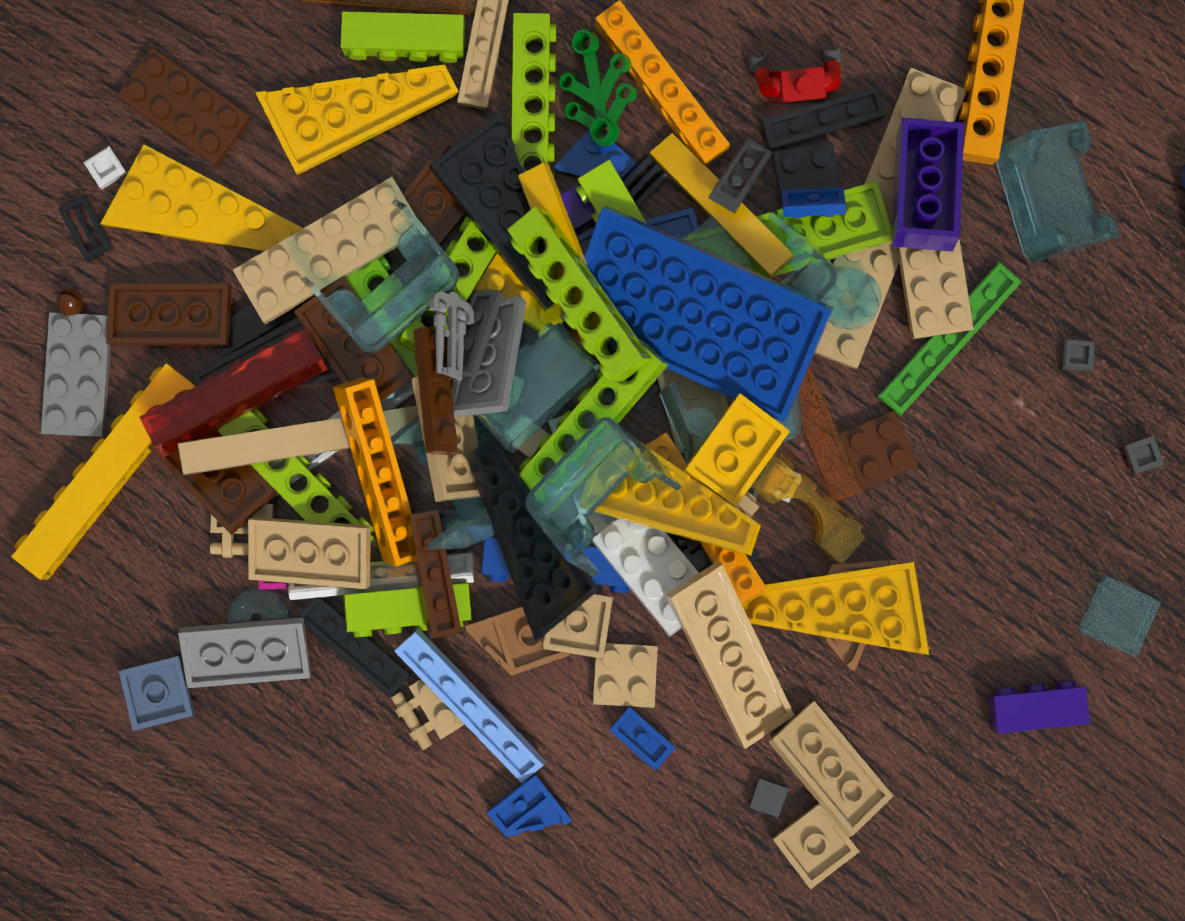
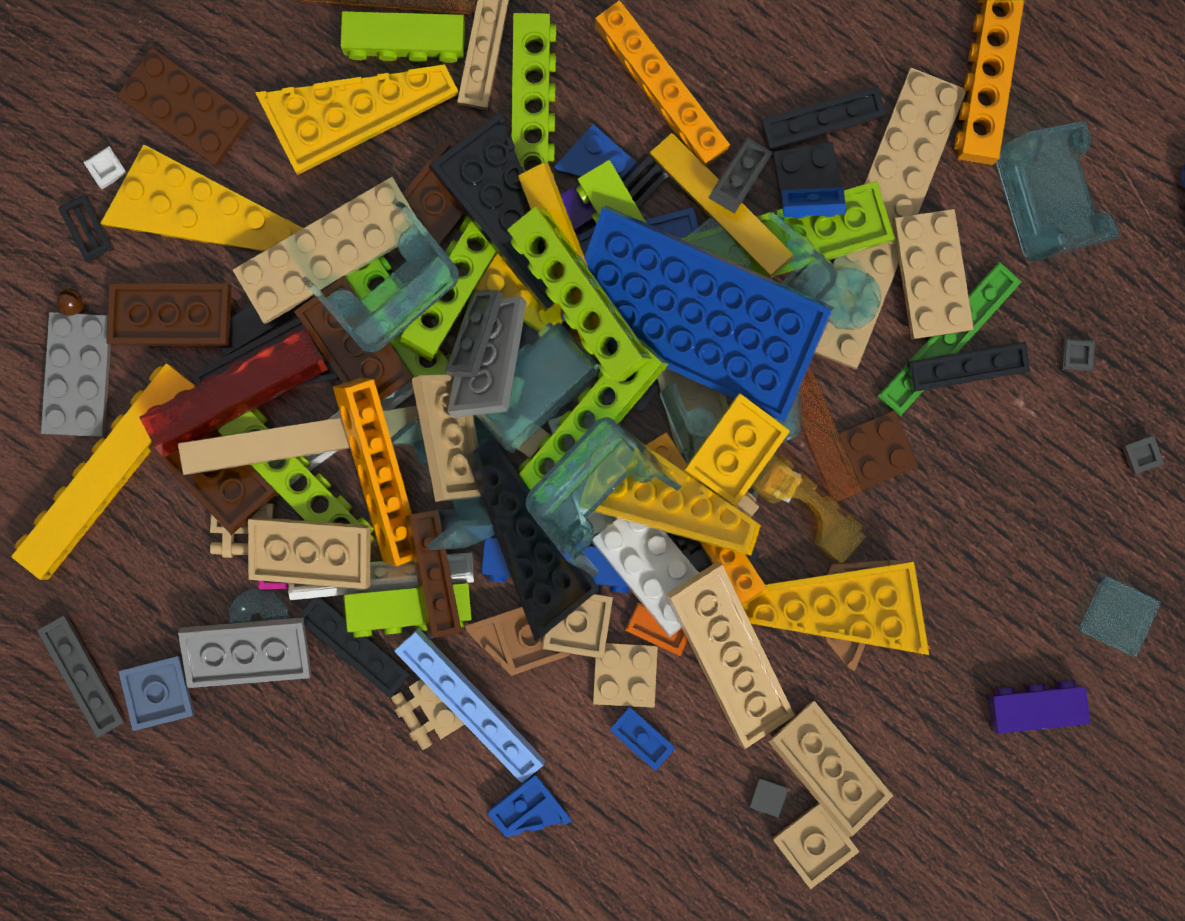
(81, 676): none -> dark grey plate
(434, 395): reddish brown plate -> none
(455, 331): light grey piece -> none
(598, 91): green plant -> none
(647, 628): none -> orange tile
(798, 83): red torso -> none
(927, 184): dark purple brick -> none
(968, 366): none -> black tile

